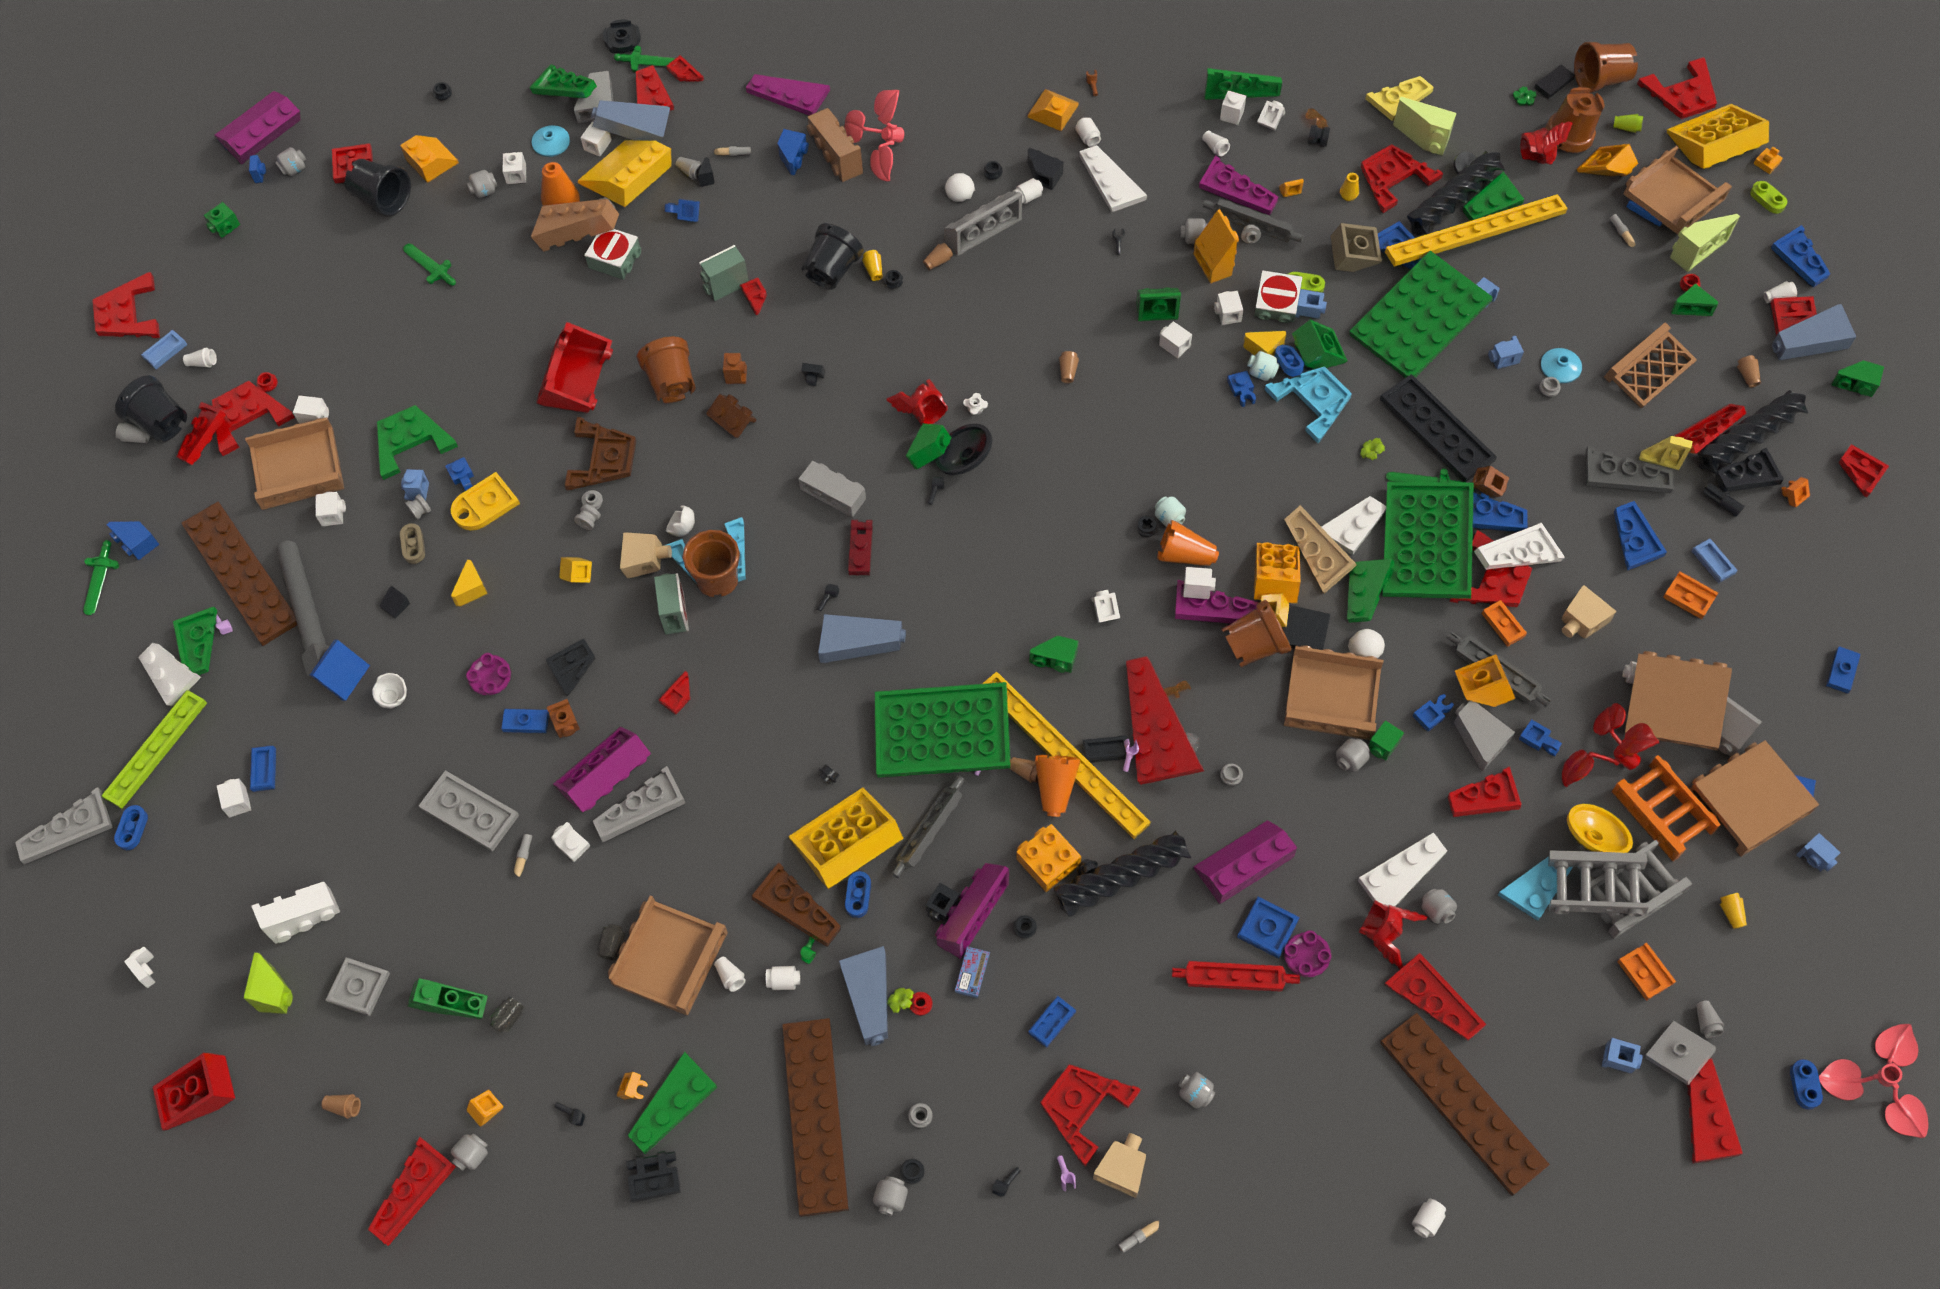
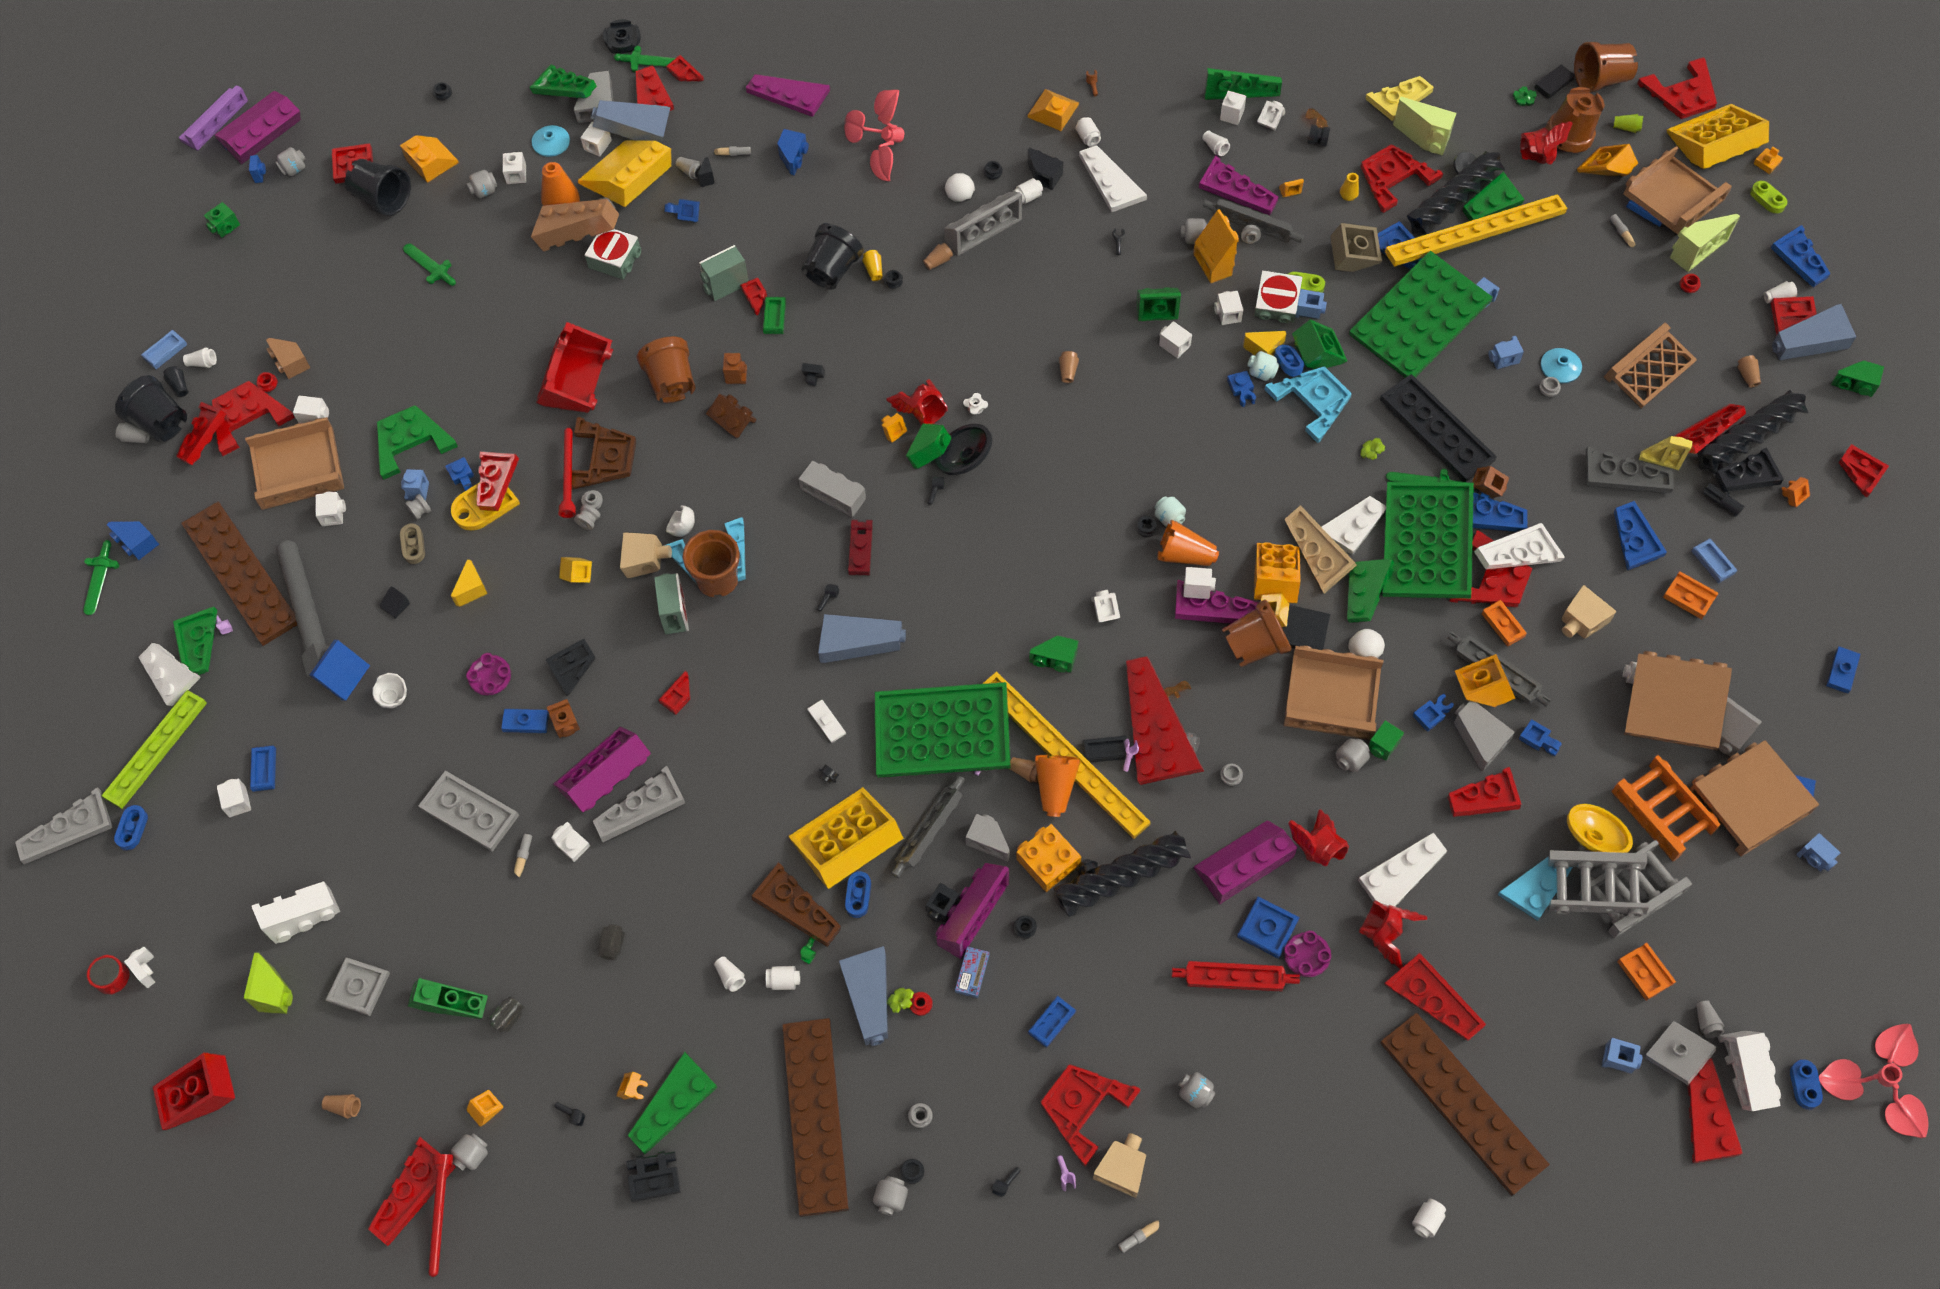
(108, 974): none -> piece
(117, 312): red wing -> none
(175, 379): none -> black cone
(214, 118): none -> medium lavender fence
(289, 357): none -> medium nougat slope
(442, 1164): none -> red piece
(495, 477): none -> wing
(567, 508): none -> red piece
(667, 956): medium nougat panel -> none
(774, 315): none -> green tile
(826, 721): none -> white piece
(835, 144): medium nougat wedge -> none
(893, 427): none -> light orange tile
(987, 837): none -> light grey slope
(1322, 842): none -> red helmet
(1439, 906): light grey head -> none
(1636, 740): red plant -> none
(1695, 302): green slope -> none
(1734, 910): yellow cone -> none
(1753, 1069): none -> white wedge

